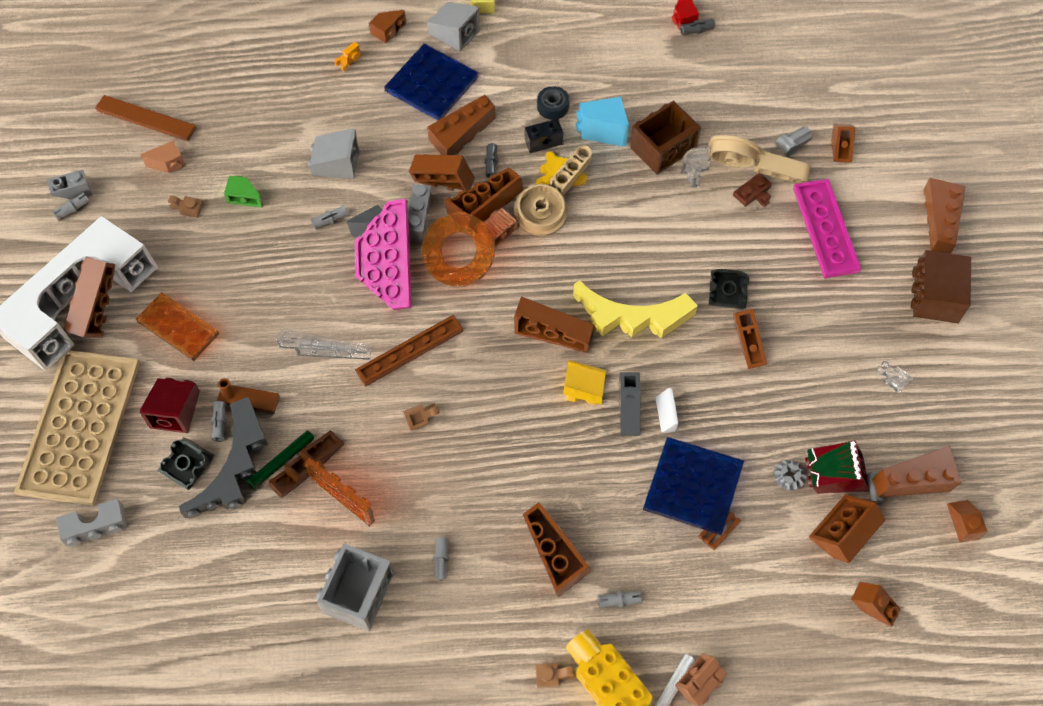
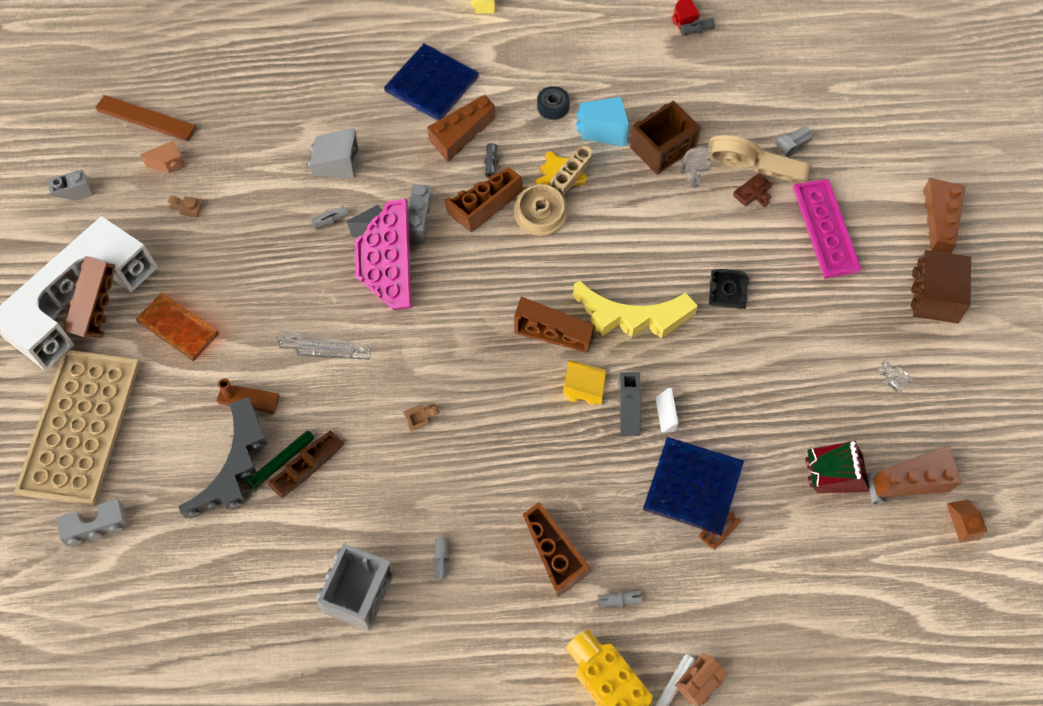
(70, 206): light grey pin -> none
(170, 405): dark red slope -> none
(185, 462): pearl dark grey slope -> none
(218, 421): light grey pin -> none
(242, 192): bright green slope -> none
(343, 494): clear orange plate -> none
(350, 55): light orange plate -> none
(387, 24): dark orange slope -> none
(409, 350): dark orange tile -> none
(434, 241): clear orange plate -> none
(442, 170): dark orange wedge -> none
(455, 24): light grey slope -> none
(501, 225): nougat brick -> none
(544, 135): black brick -> none
(549, 675): medium nougat plate -> none
(749, 338): dark orange slope -> none
(787, 482): light grey gear -> none
(843, 142): dark orange slope -> none
(848, 527): dark orange slope -> none
(876, 602): dark orange slope -> none

